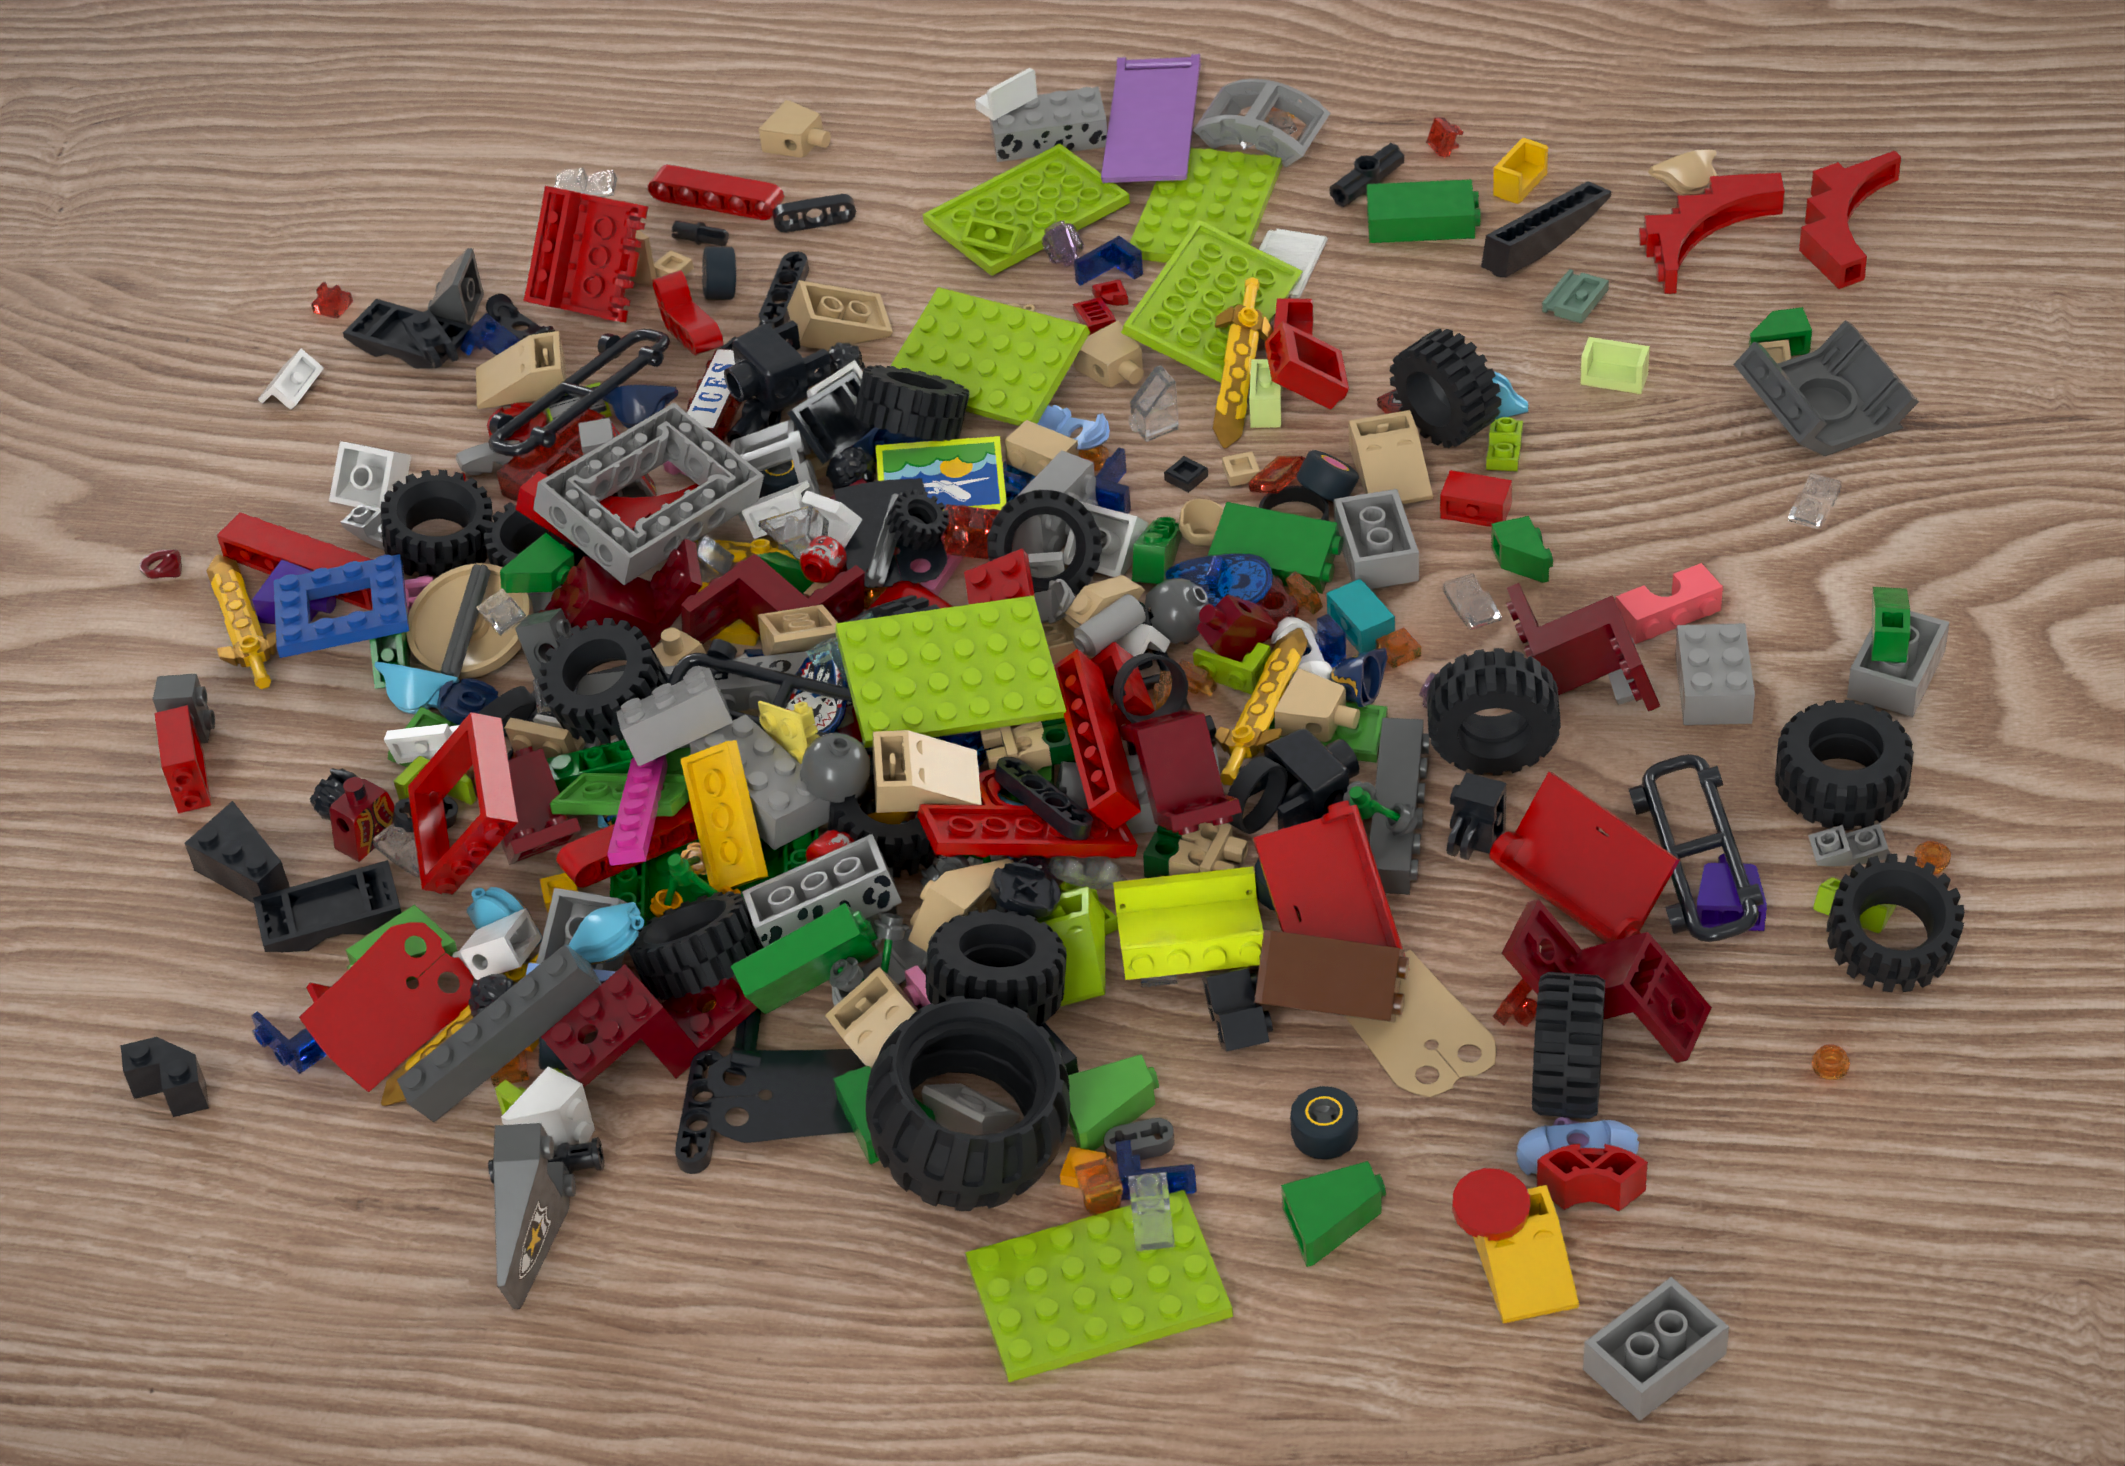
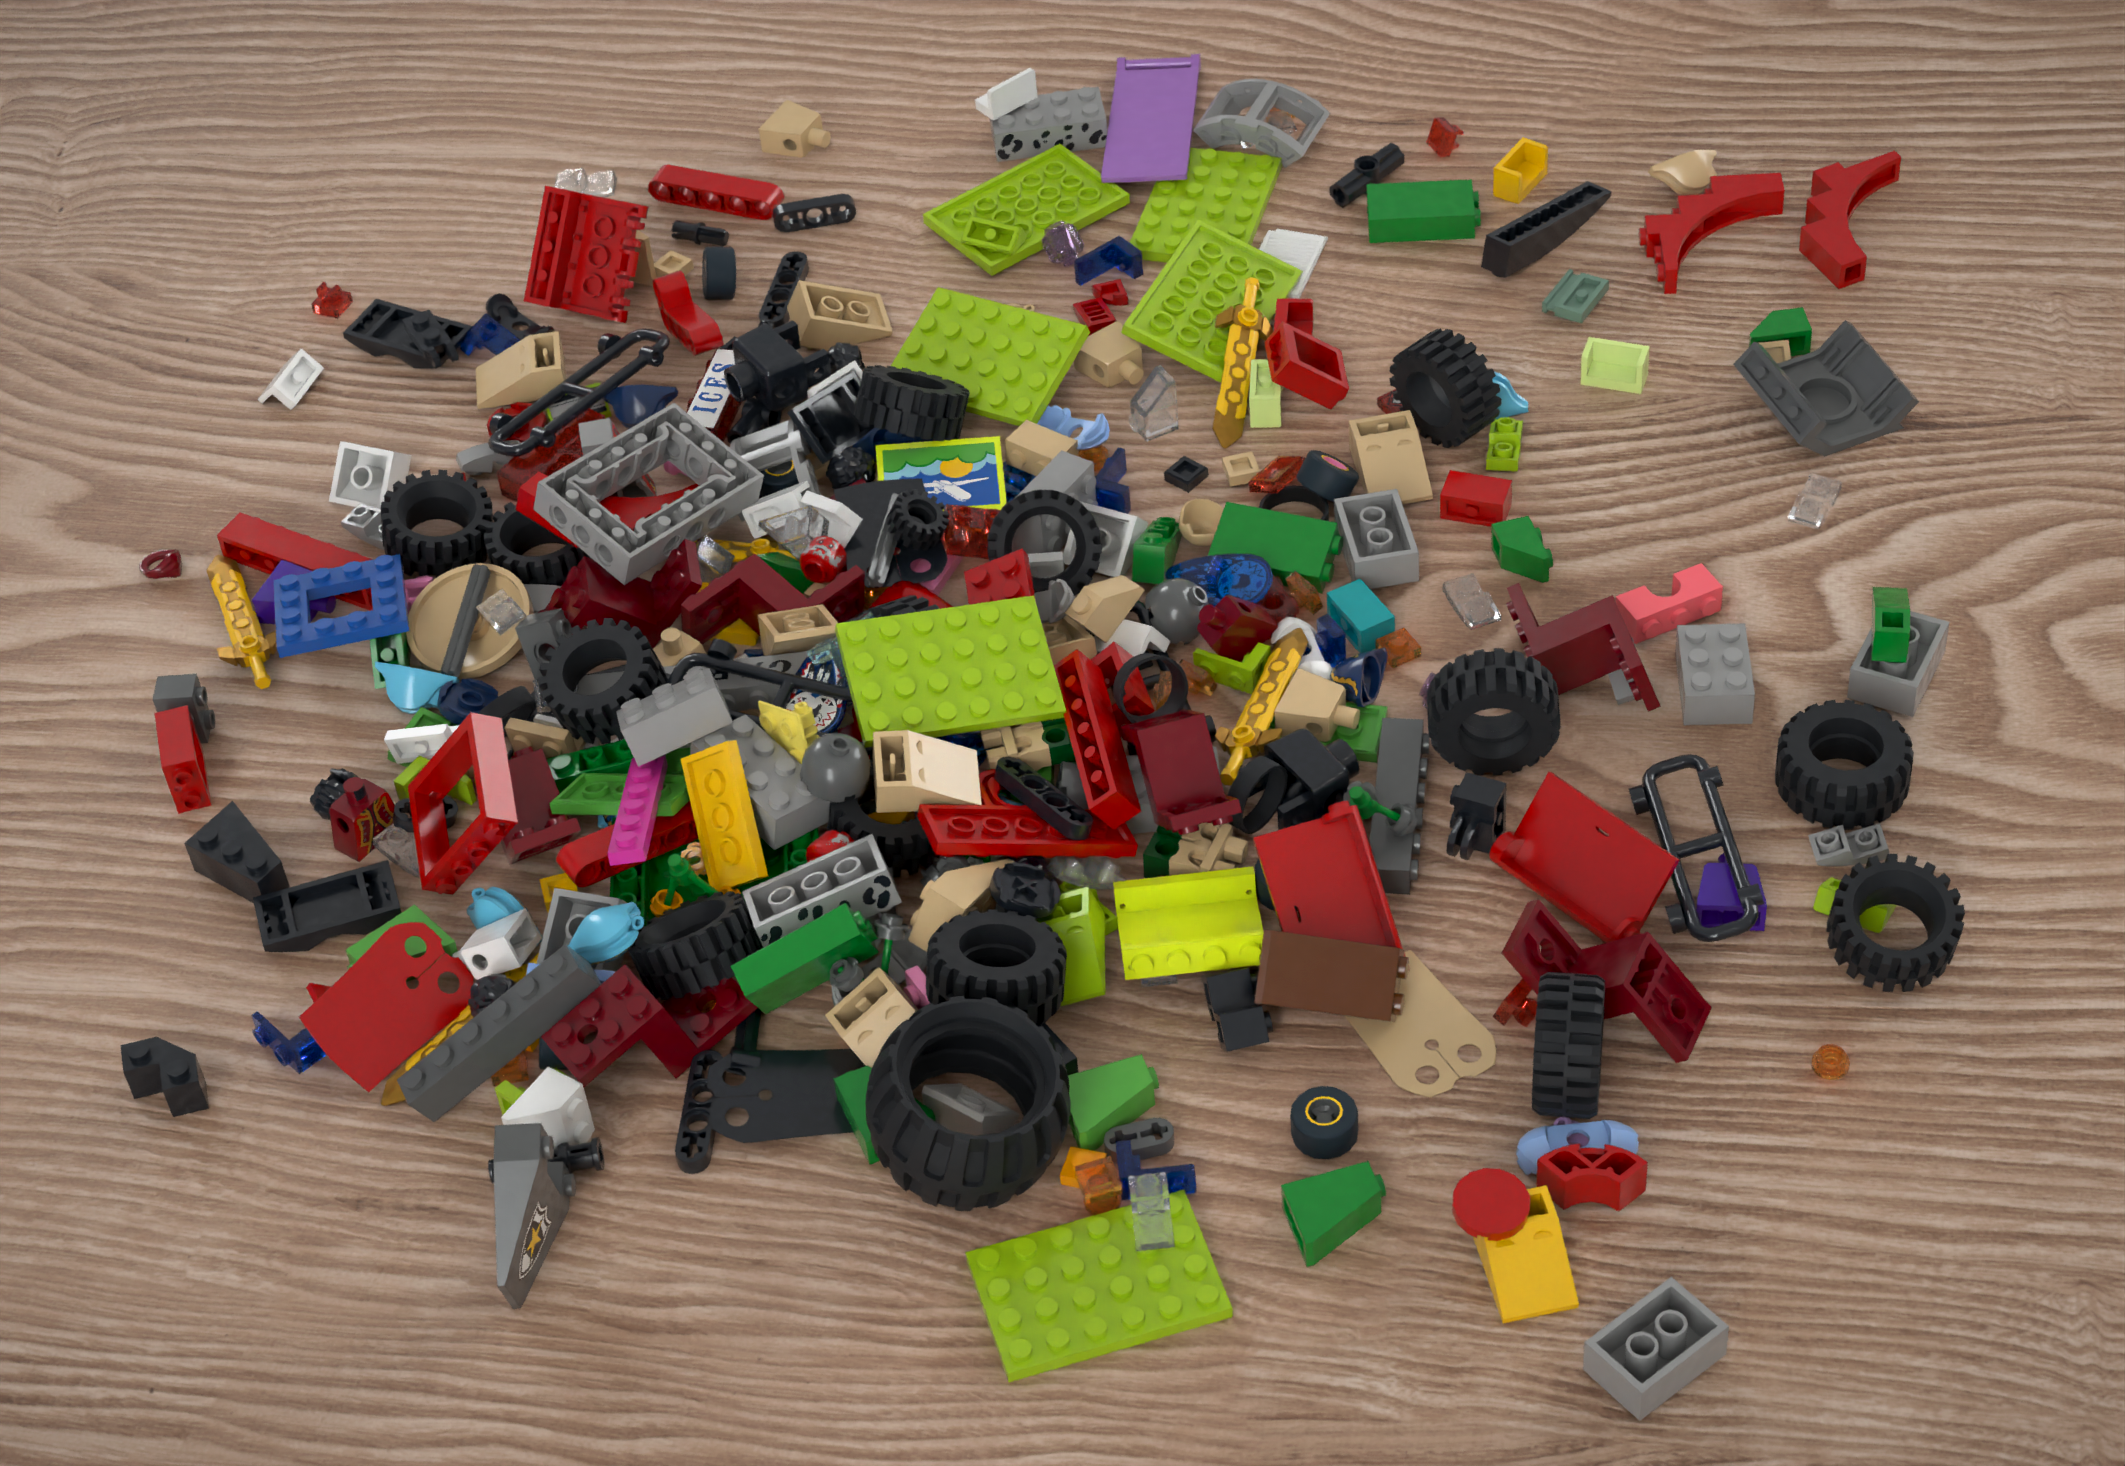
(459, 290): dark grey slope -> none
(538, 568): green slope -> none
(1109, 625): light grey brick -> none
(1934, 853): clear orange plate -> none

